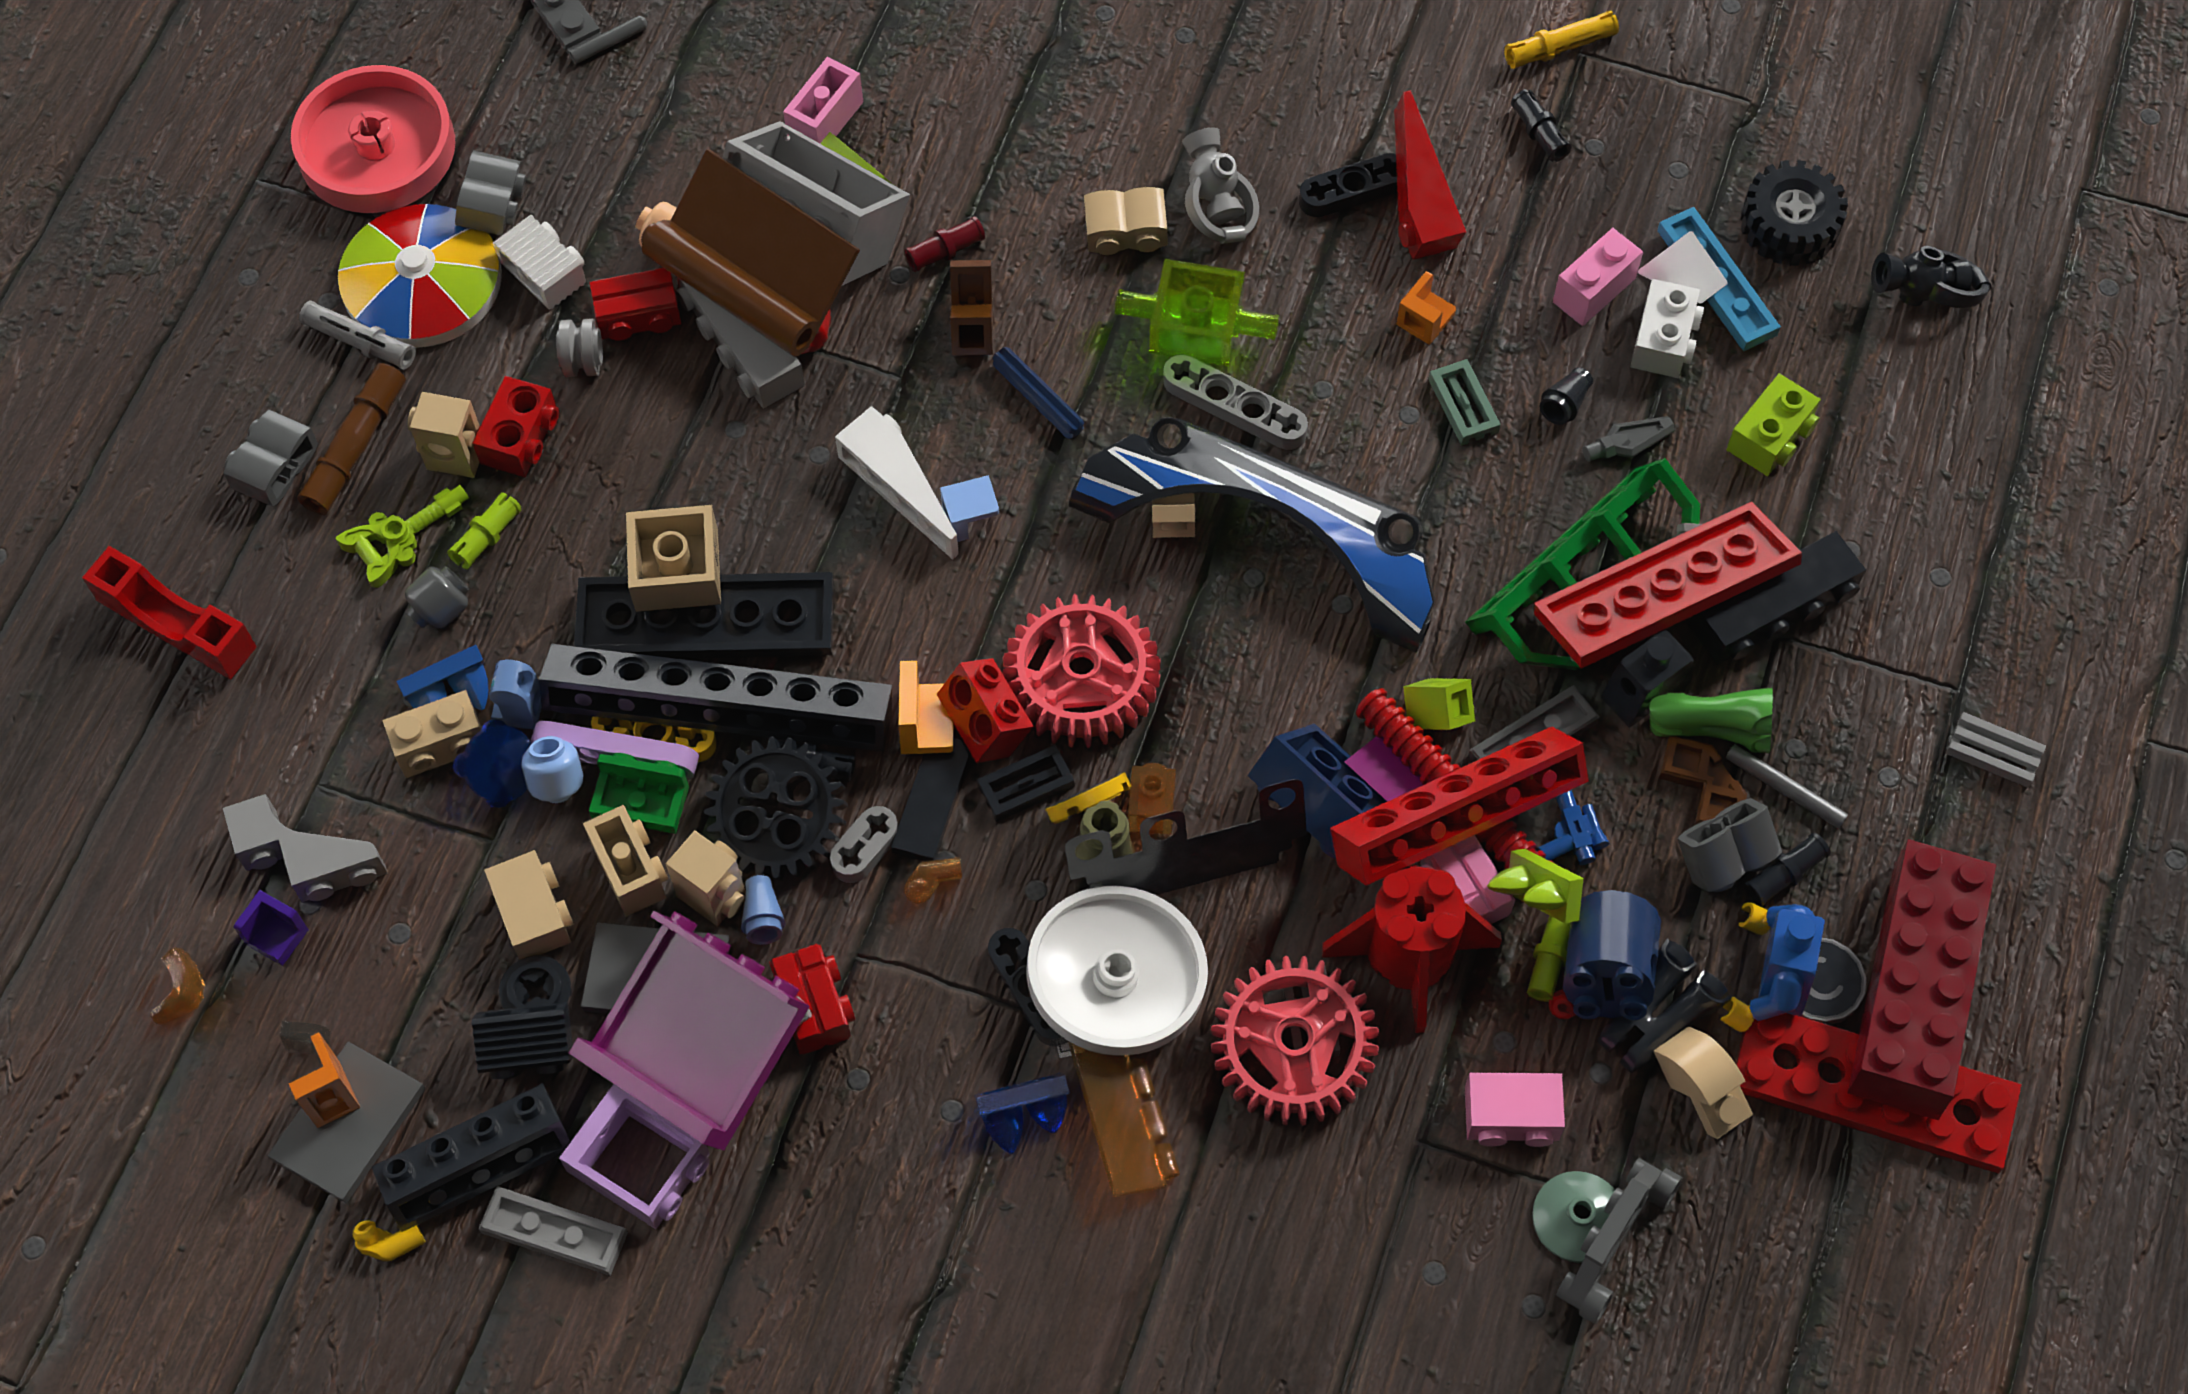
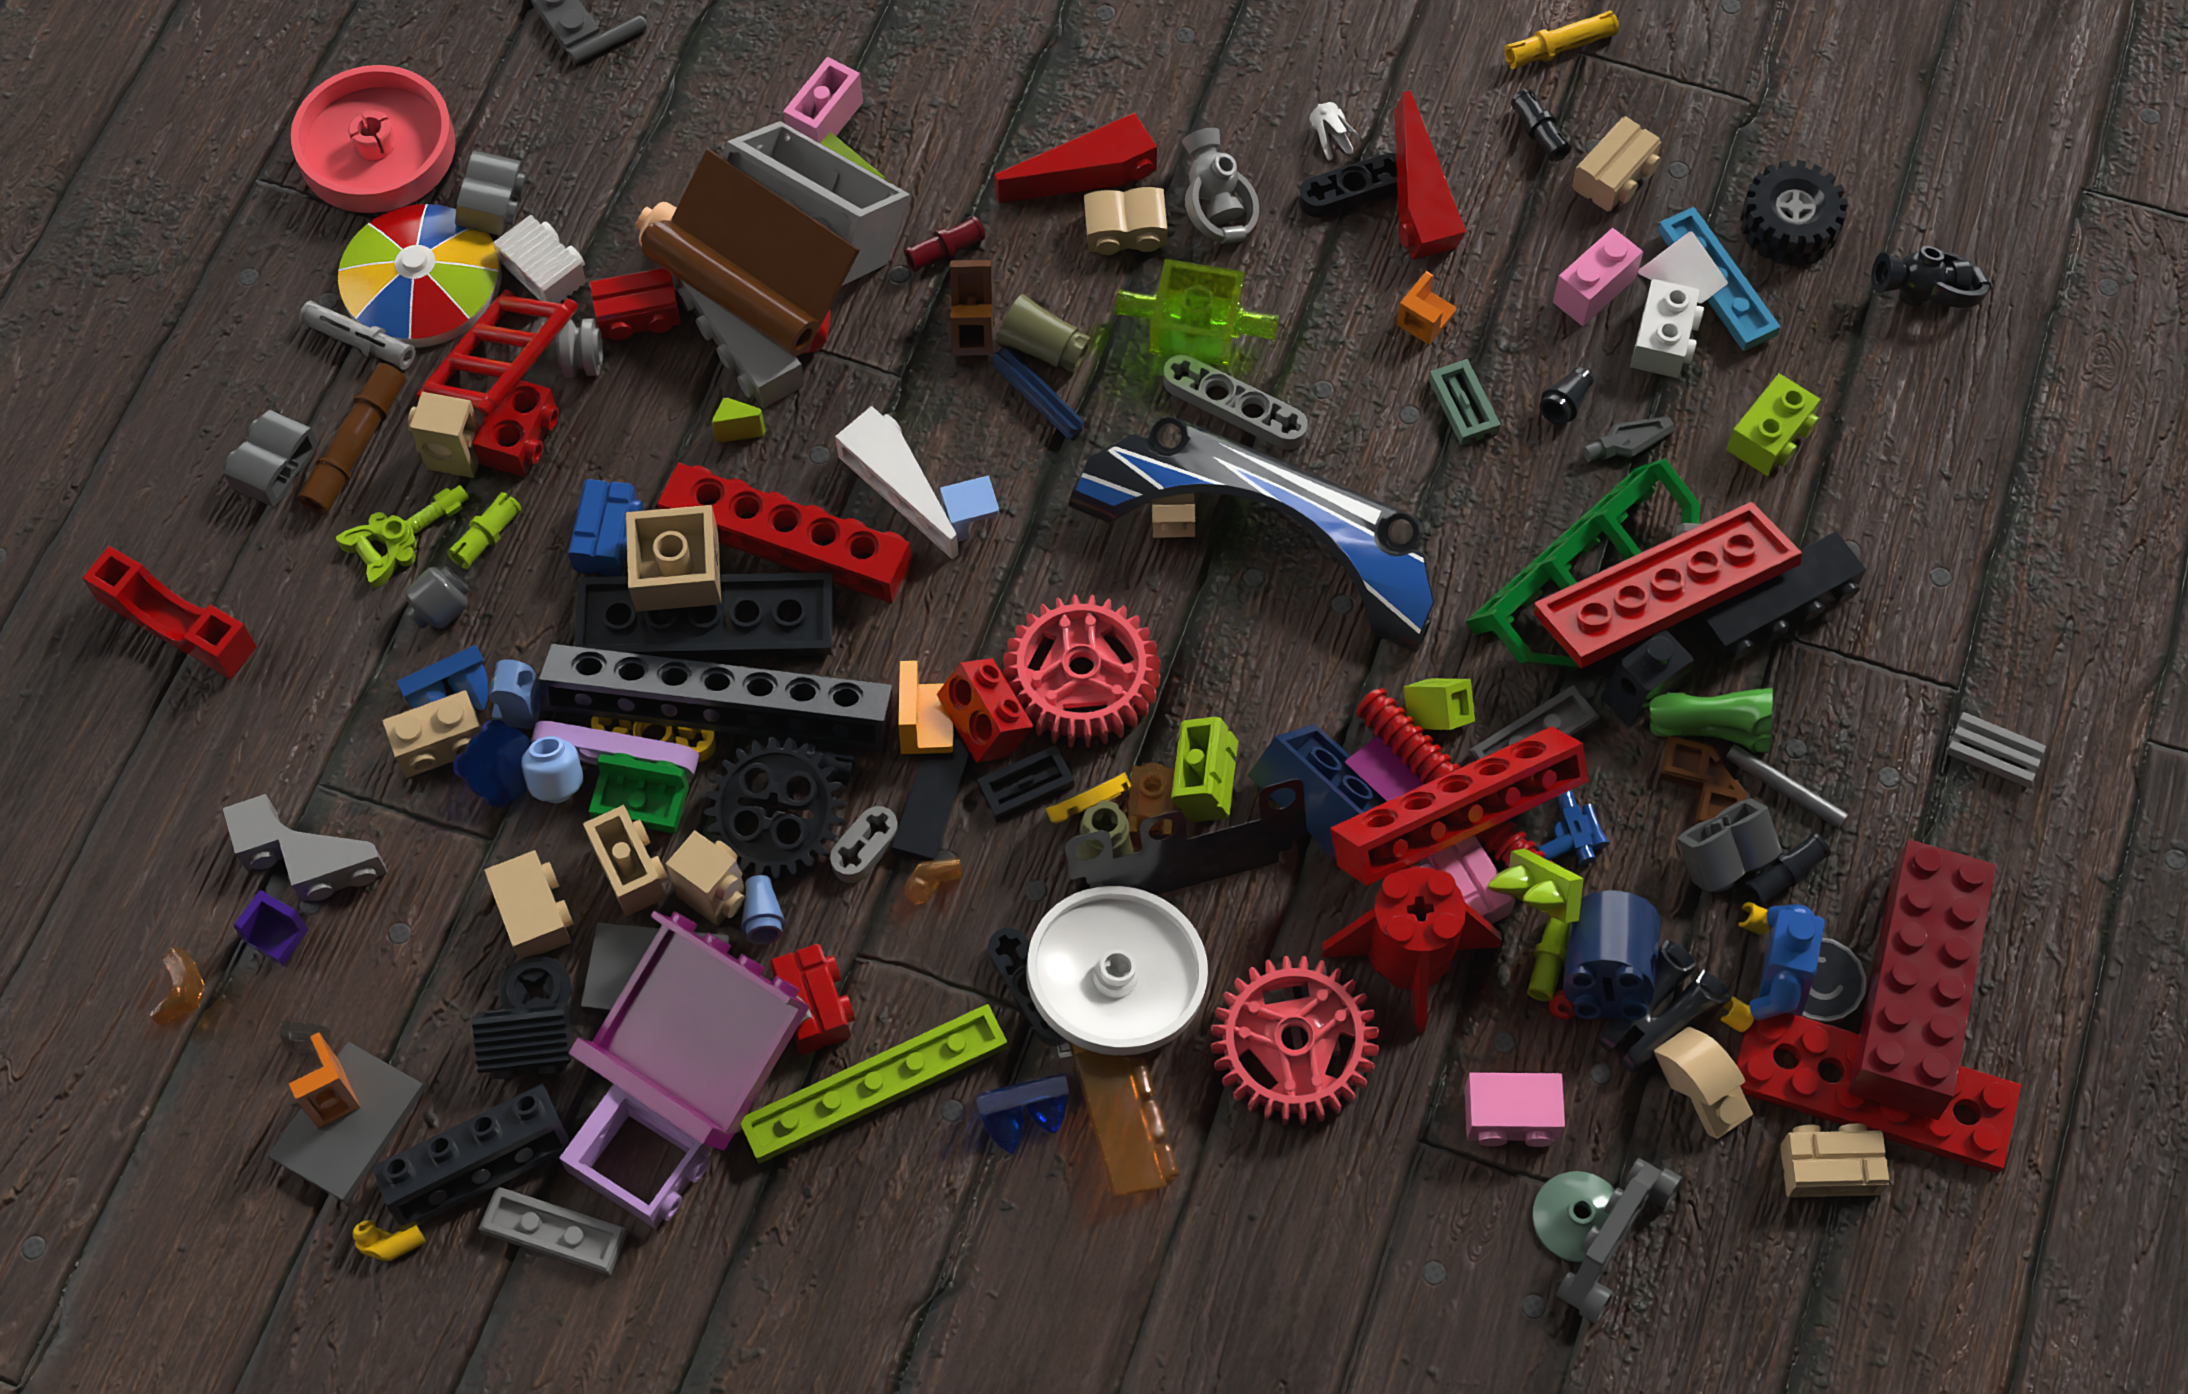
(485, 330): none -> red bar
(600, 527): none -> blue brick
(737, 421): none -> lime slope
(797, 549): none -> red brick
(873, 1083): none -> lime plate
(1043, 335): none -> olive plant
(1090, 162): none -> red slope
(1204, 769): none -> lime brick
(1330, 119): none -> white piece
(1617, 164): none -> tan brick
(1834, 1162): none -> tan brick

